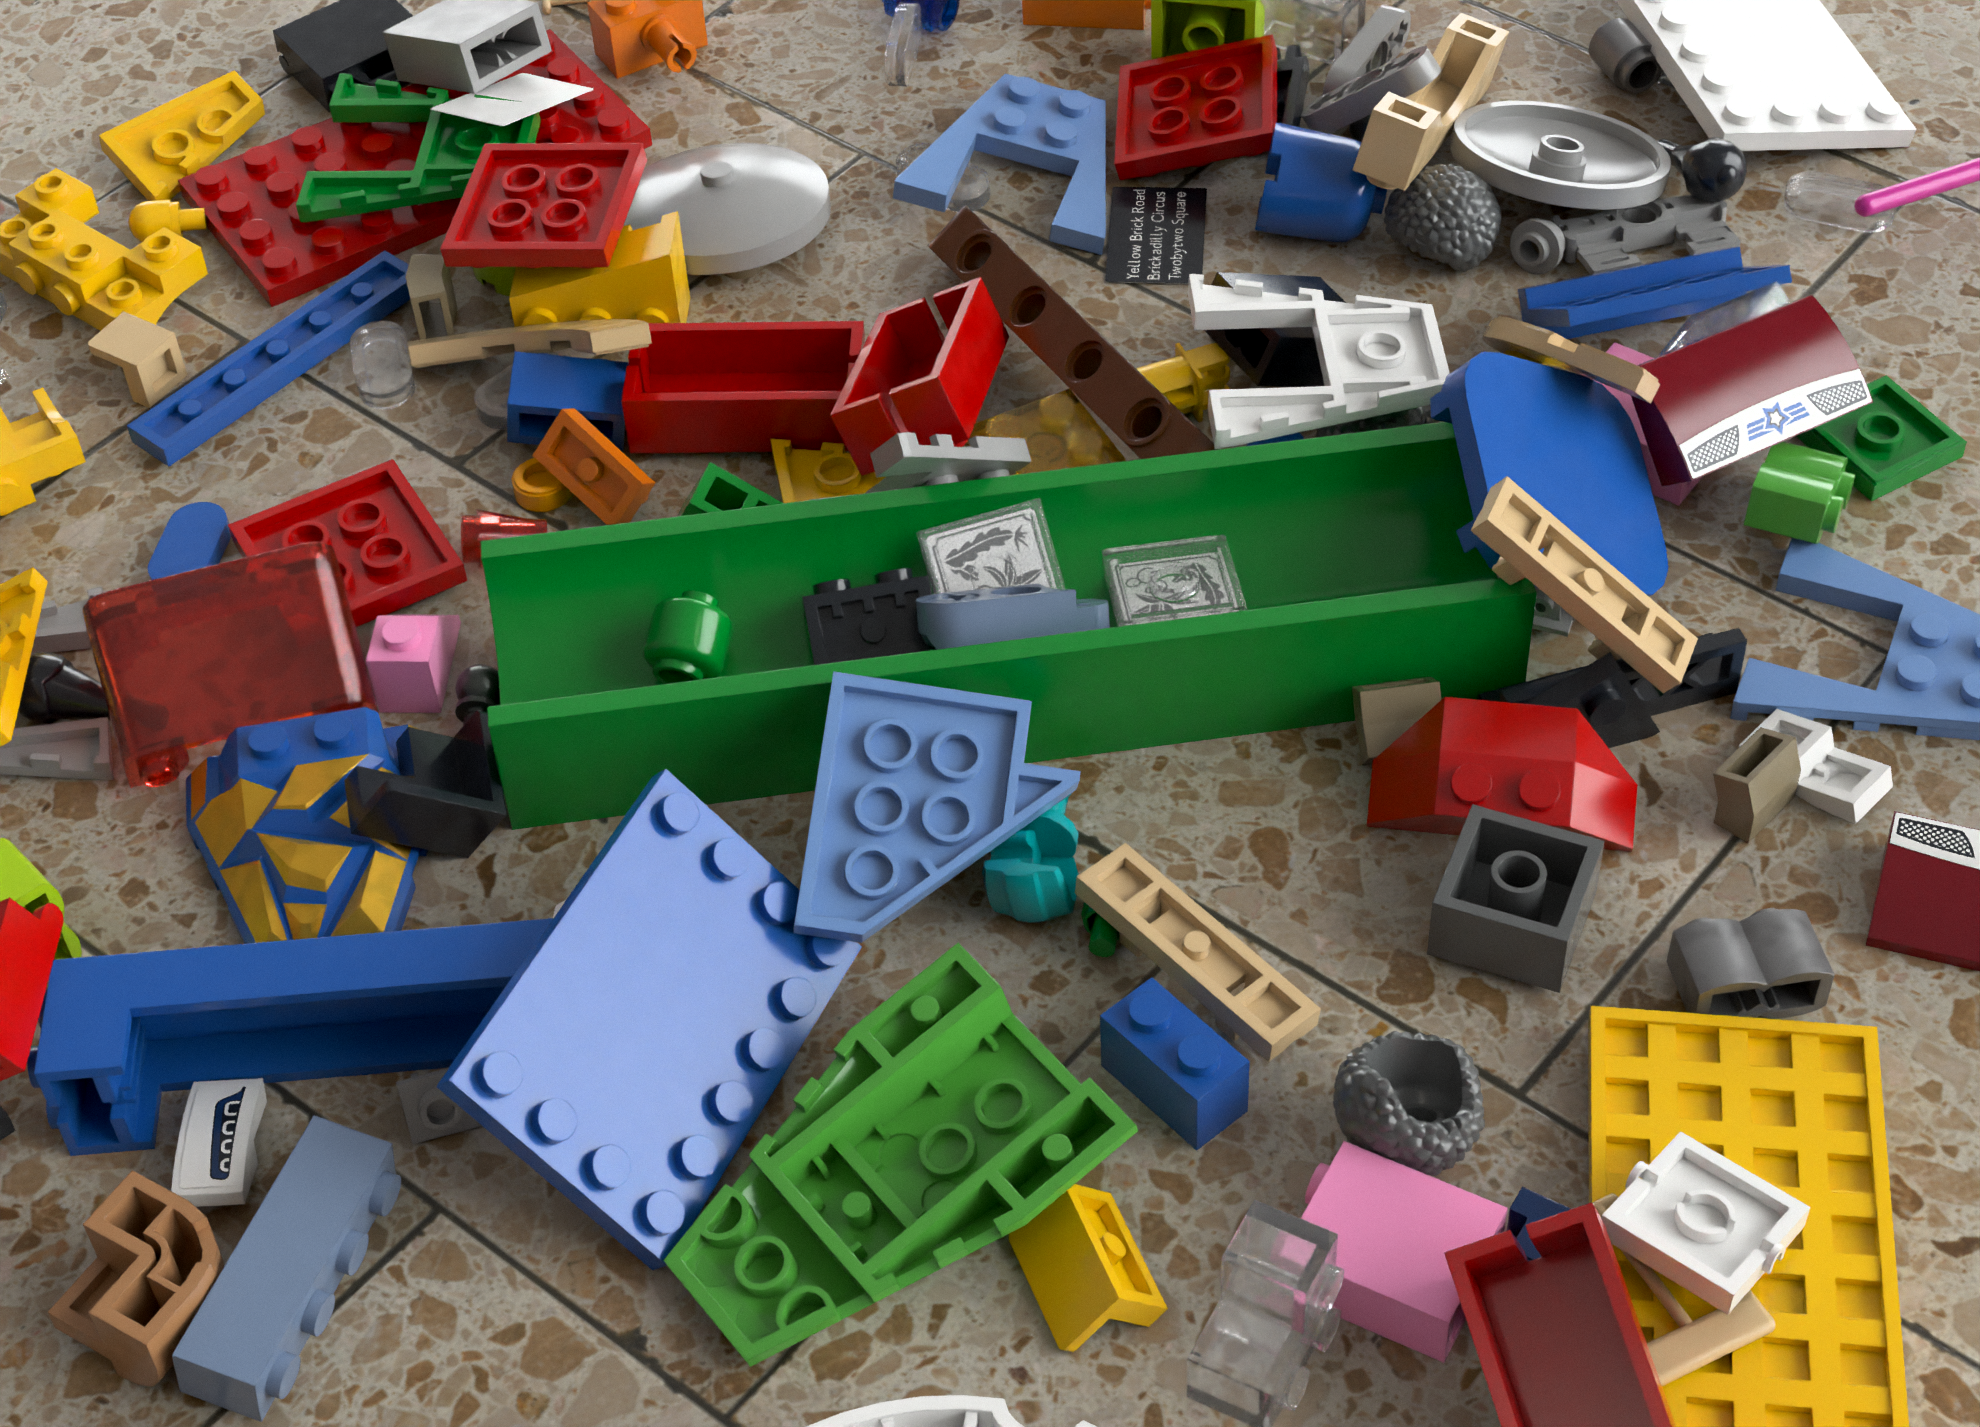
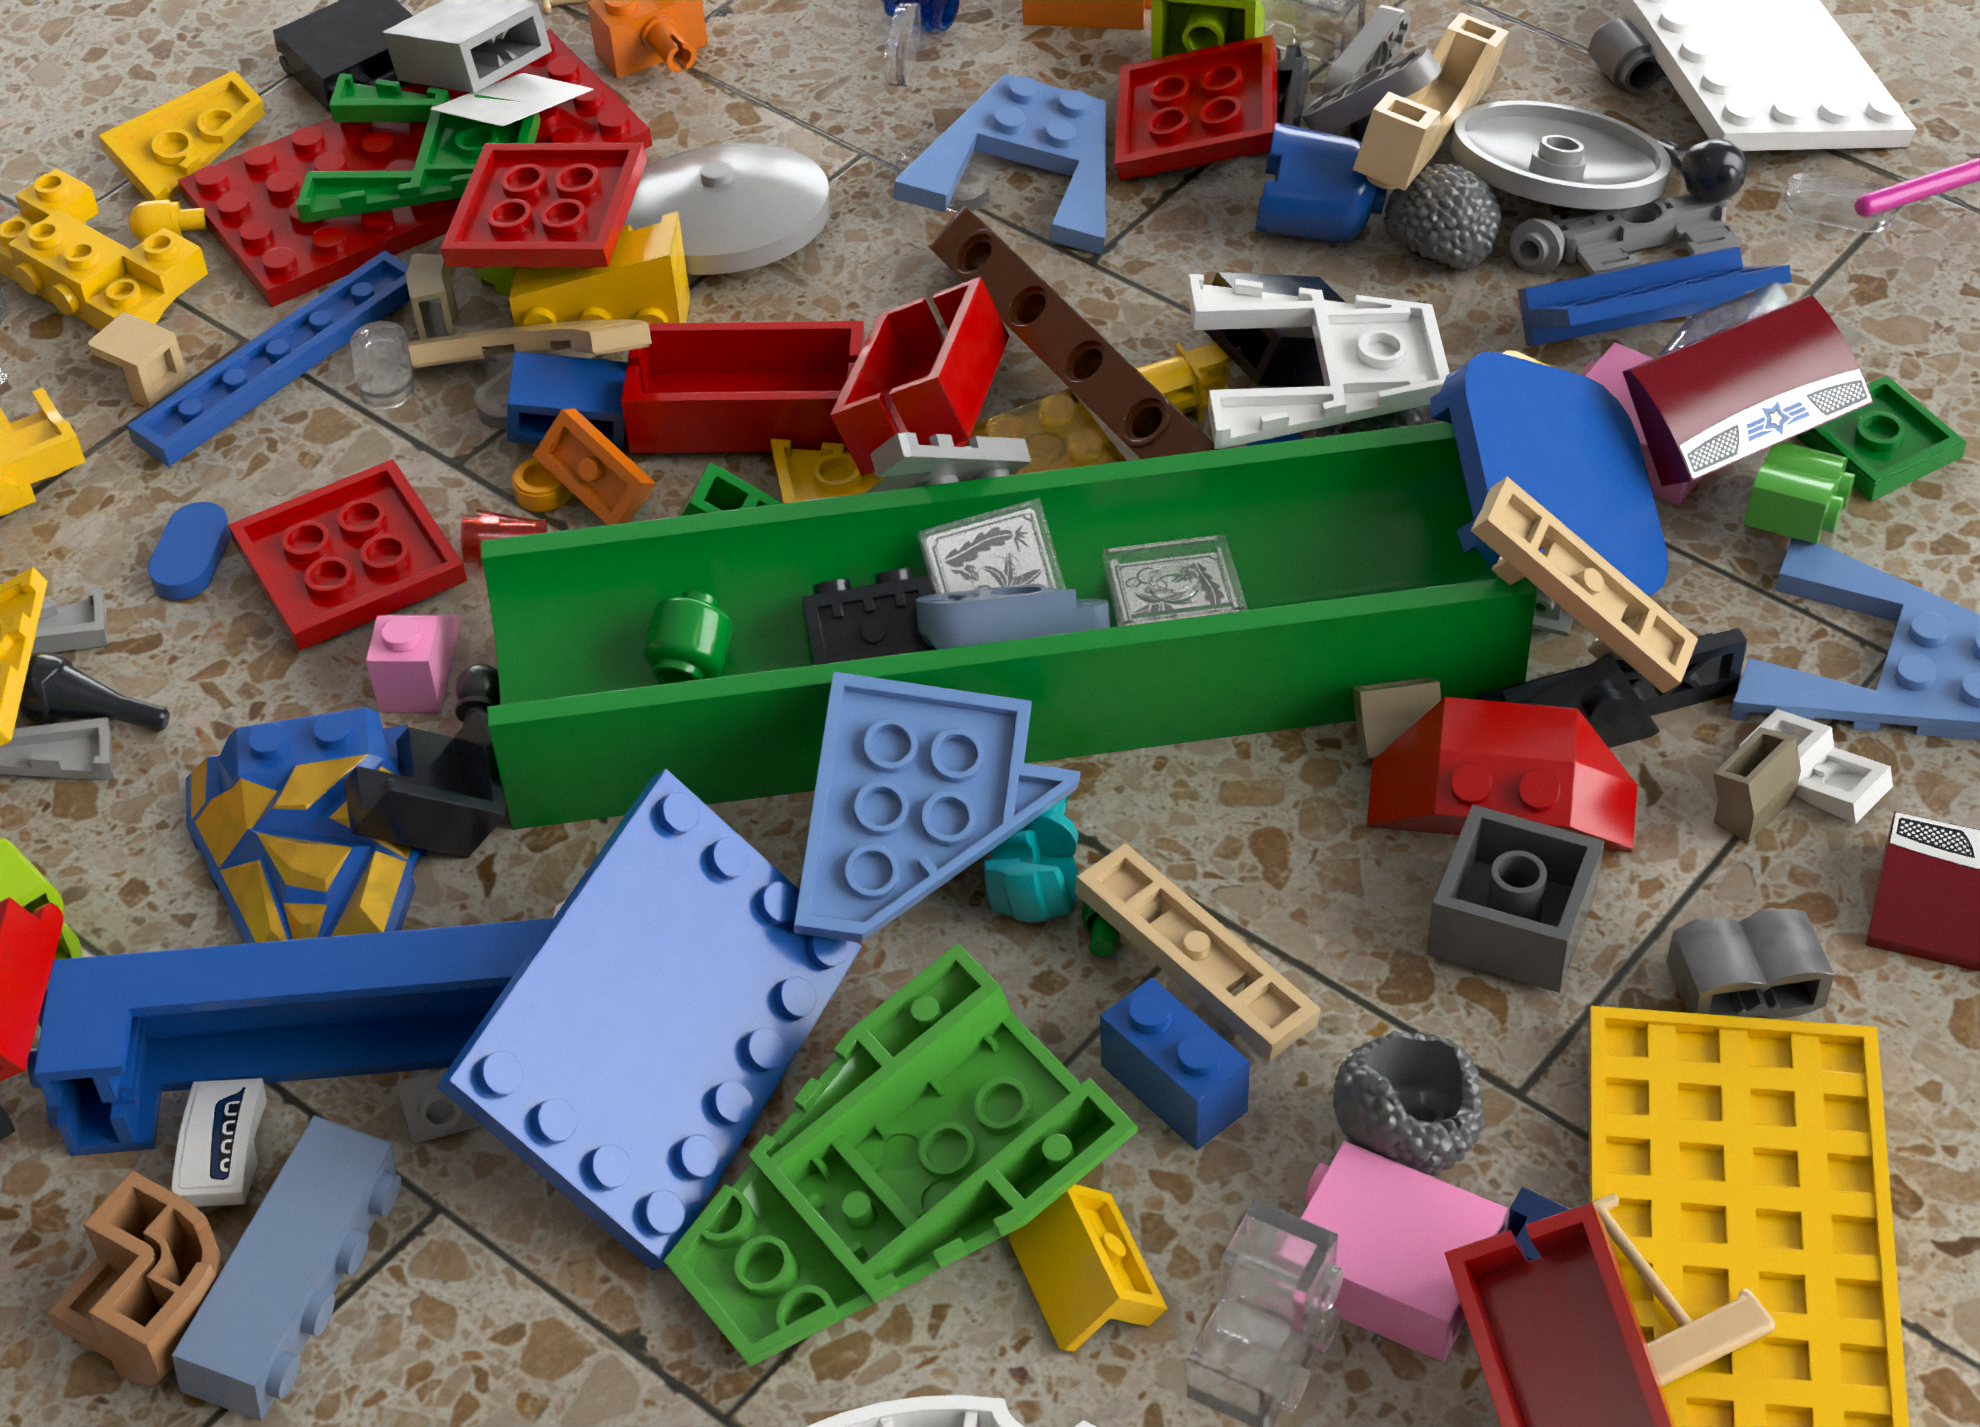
(224, 652): clear red windscreen -> none
(1156, 234): black sticker -> none
(1582, 359): tan tile -> none
(1704, 1221): white plate -> none

